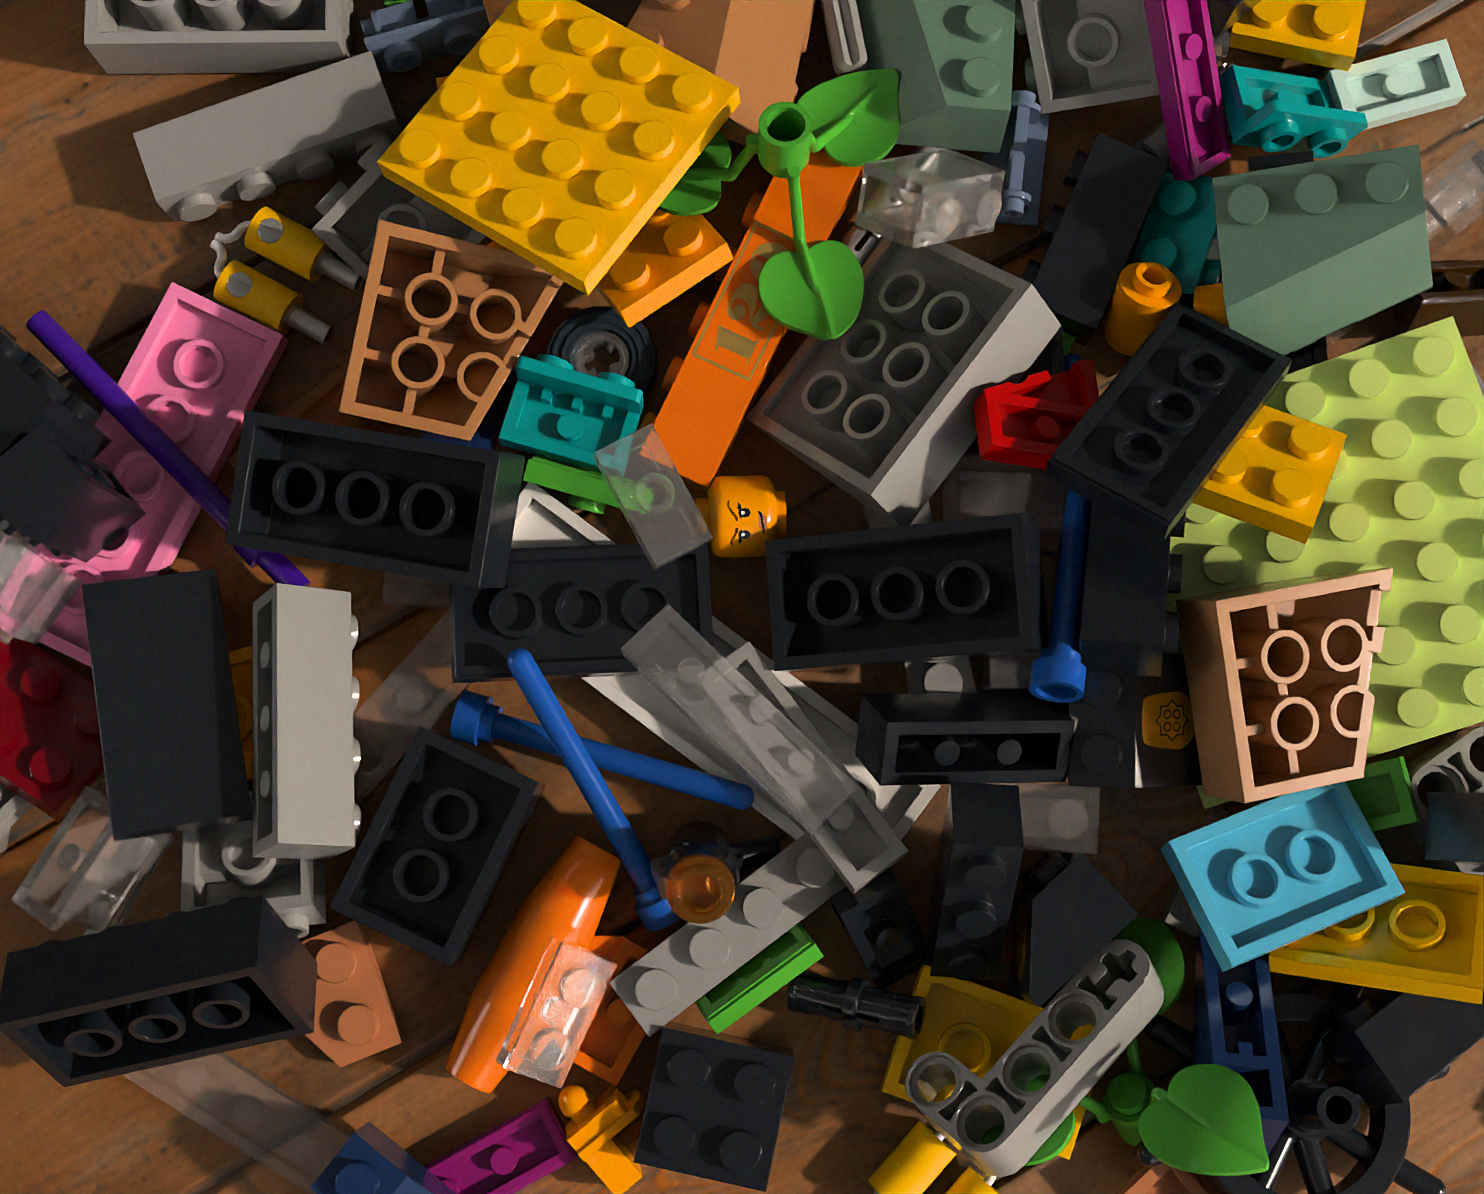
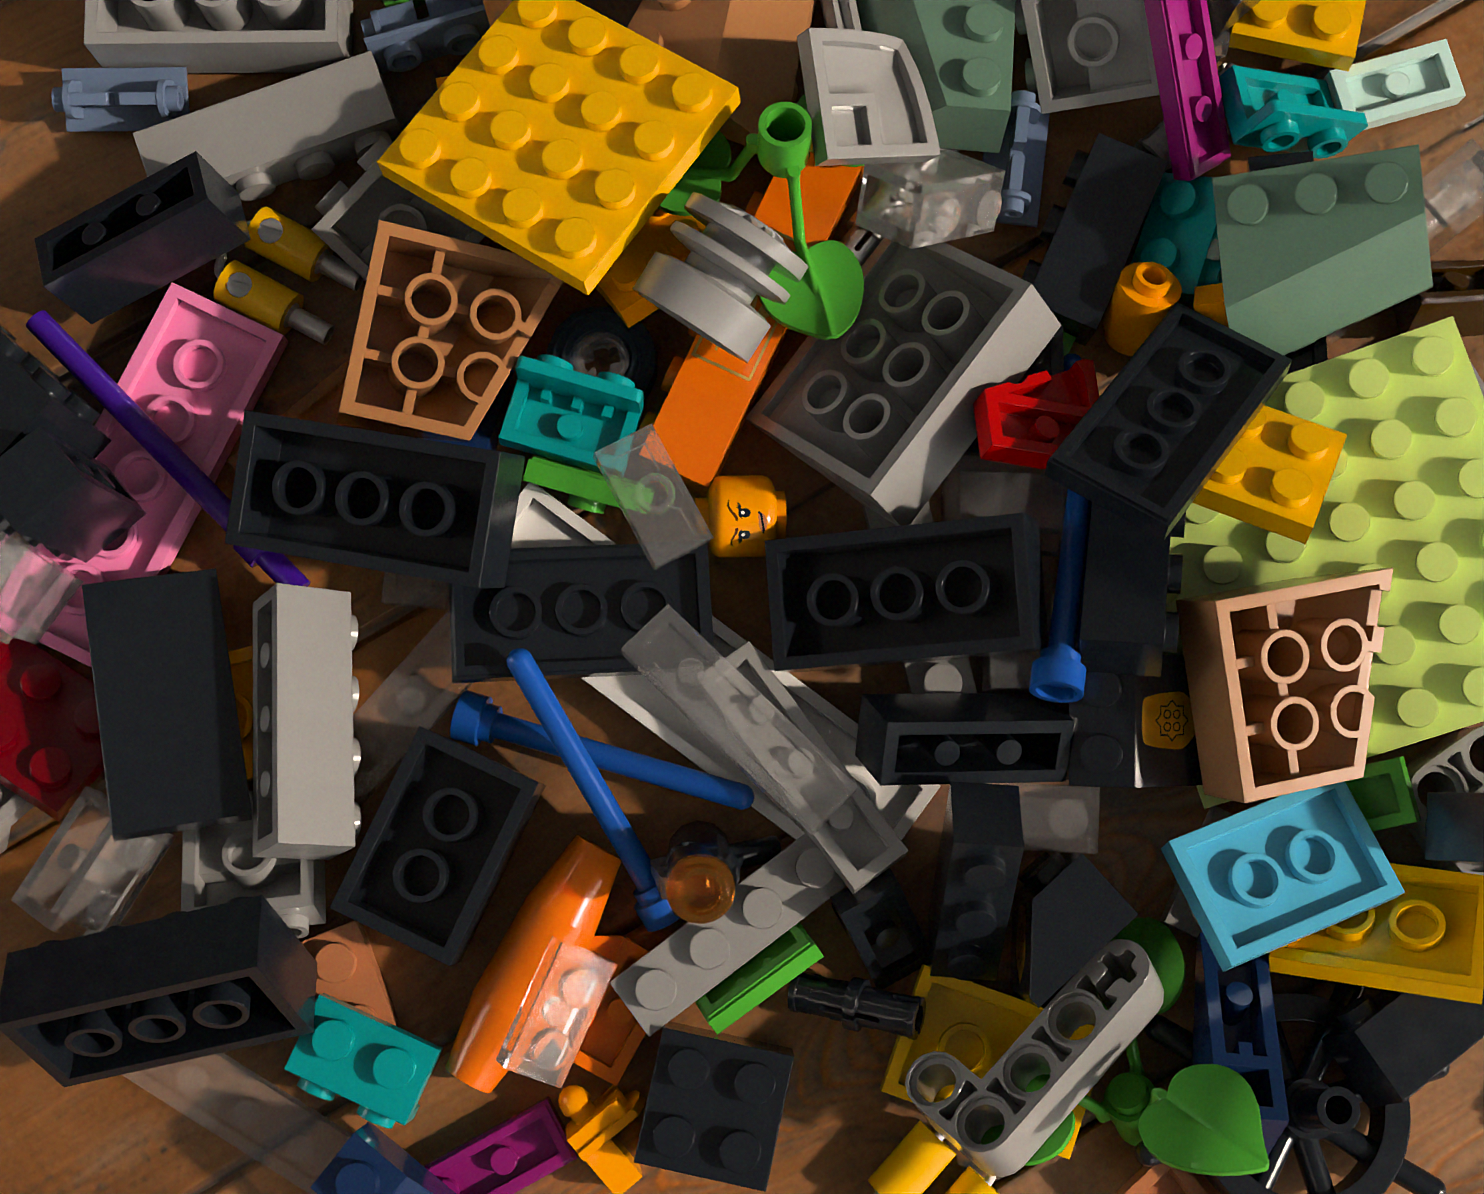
(121, 97): none -> sand blue hinge
(142, 238): none -> black brick
(363, 1062): none -> teal bracket
(721, 275): none -> light grey wheel
(865, 99): none -> light grey plate

